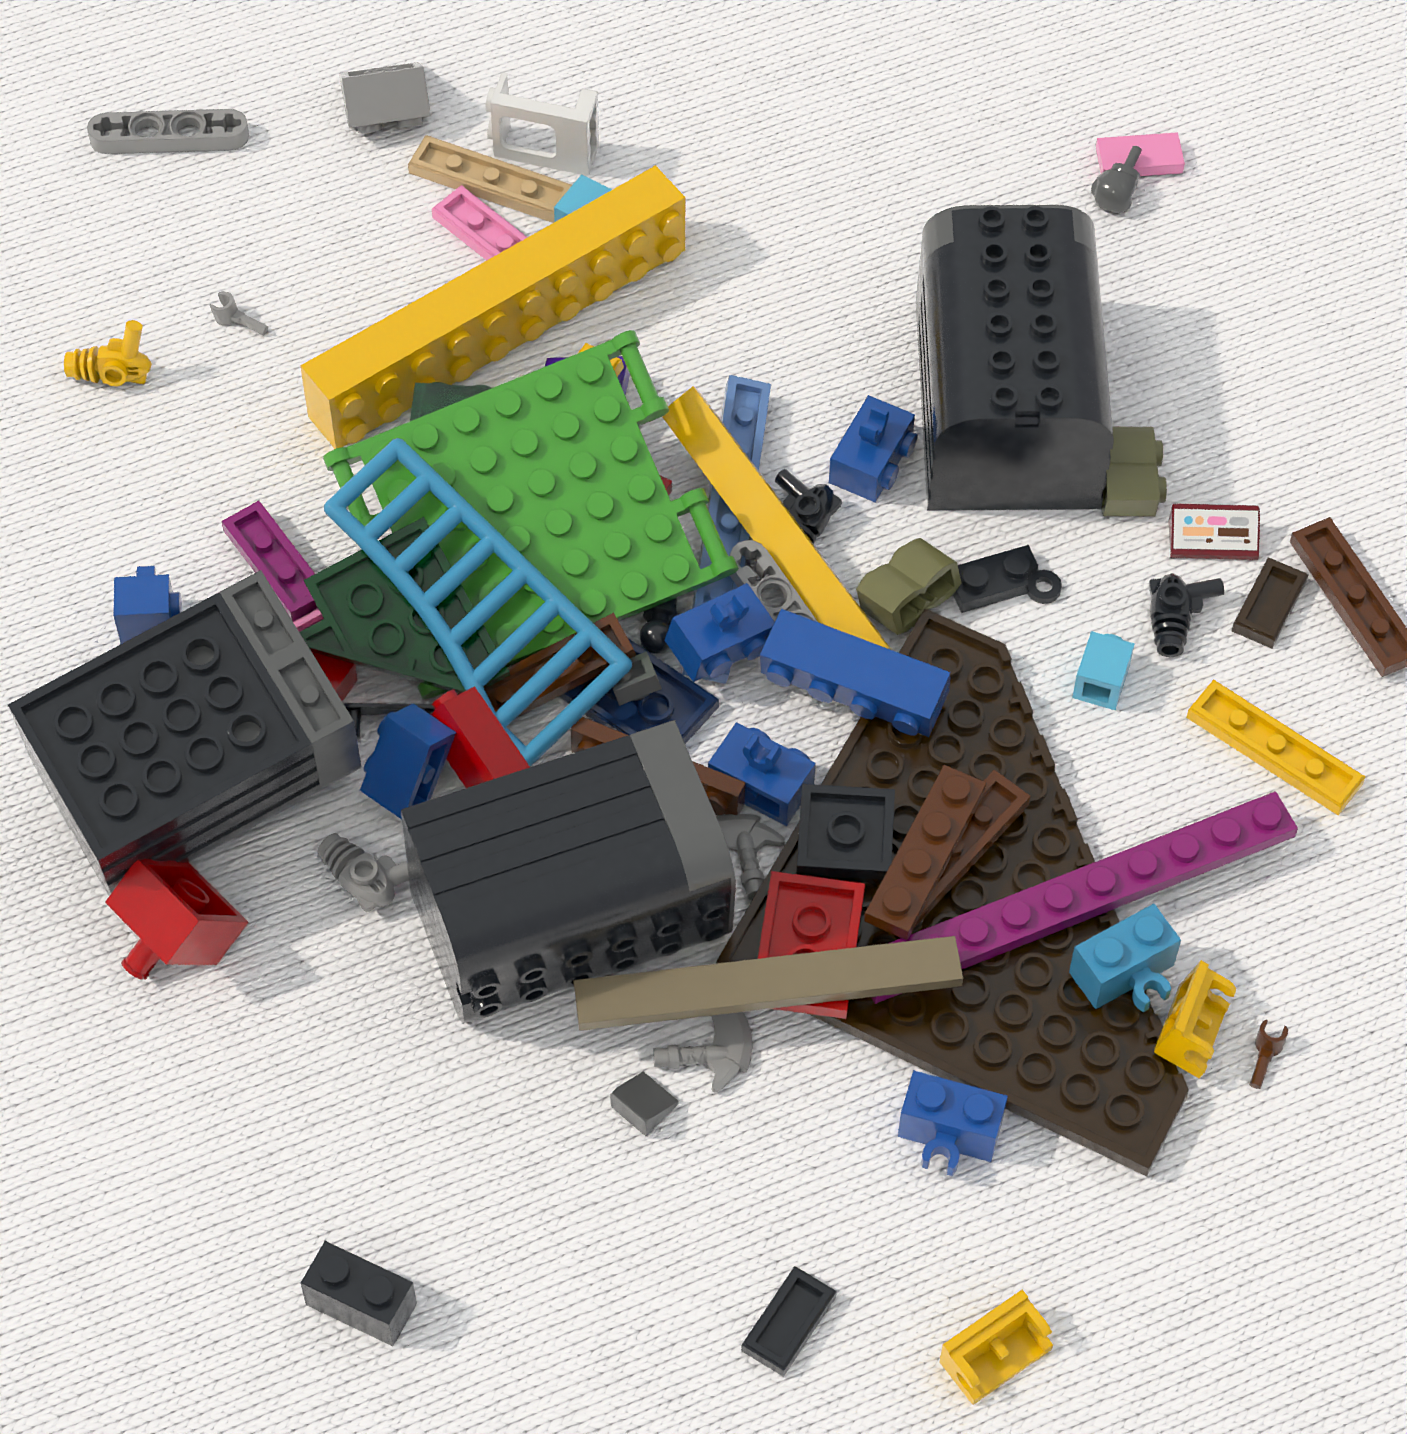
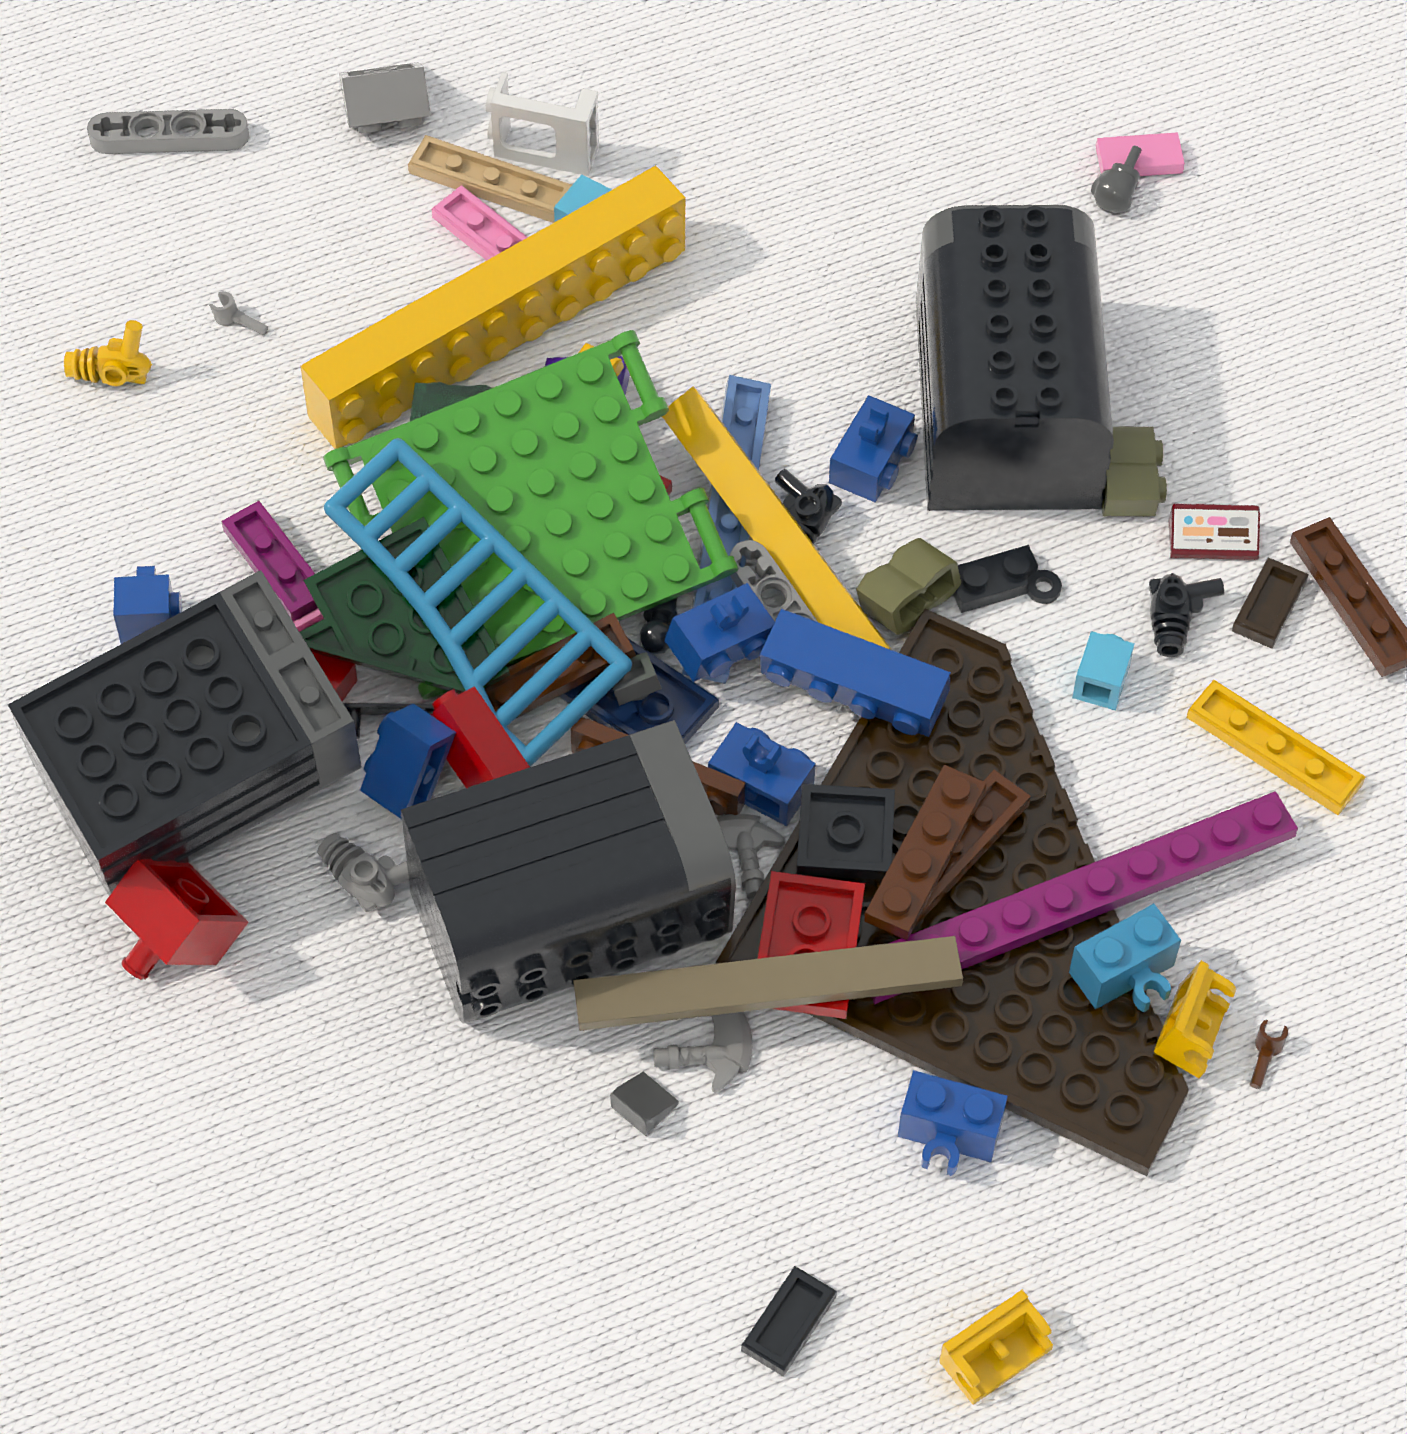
(359, 1293): black brick -> none

